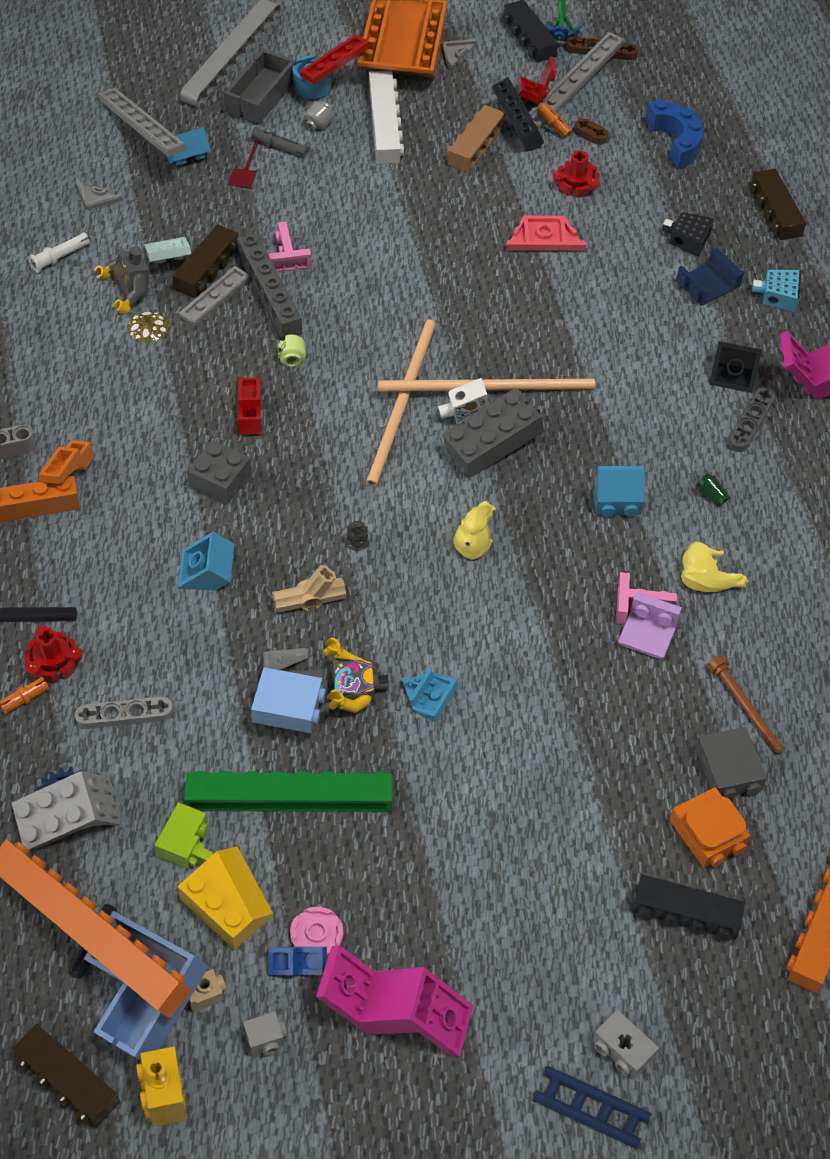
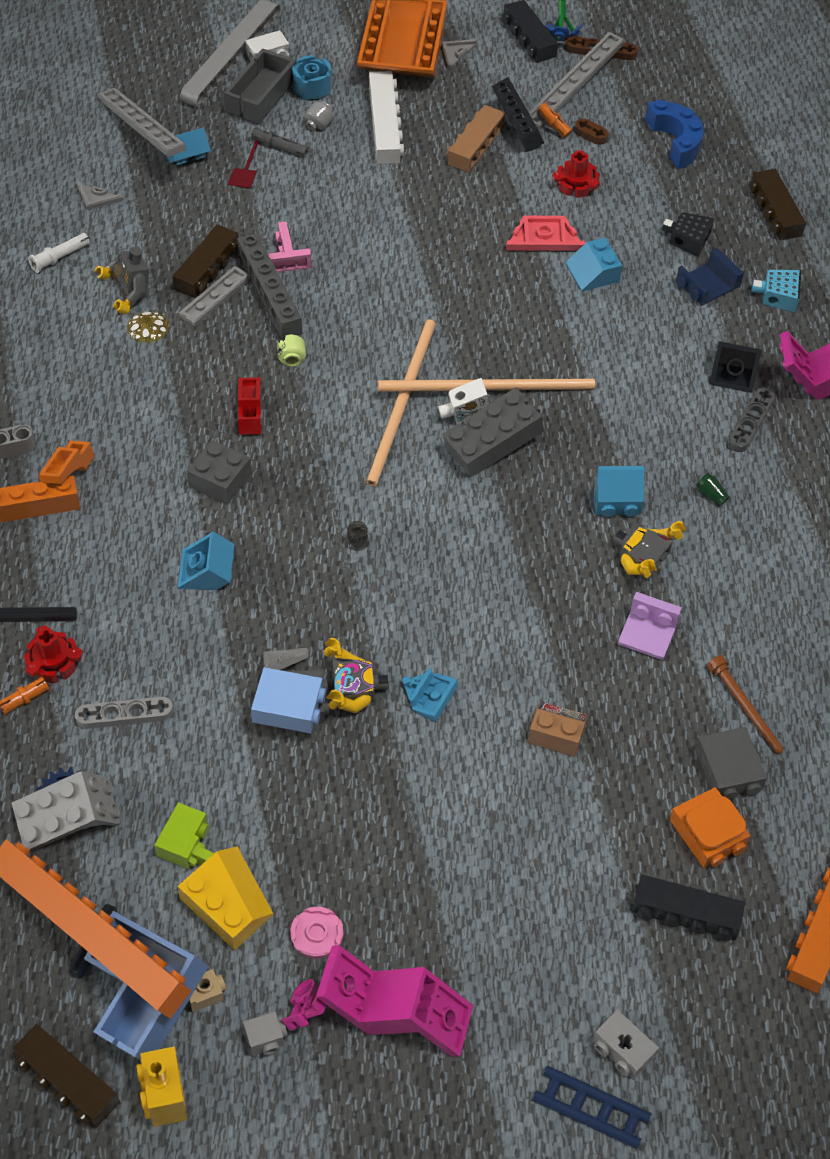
(172, 248): light aqua plate -> none
(273, 42): none -> white brick
(289, 791): green brick -> none
(297, 960): blue slope -> none
(305, 1005): none -> dark pink piece
(310, 593): tan piece -> none
(334, 59): red plate -> none
(475, 532): light yellow piece -> none
(533, 91): red bracket -> none
(557, 728): none -> medium nougat slope
(595, 265): none -> dark azure slope
(626, 595): bright pink bracket -> none
(647, 548): none -> torso
(702, 571): light yellow piece -> none

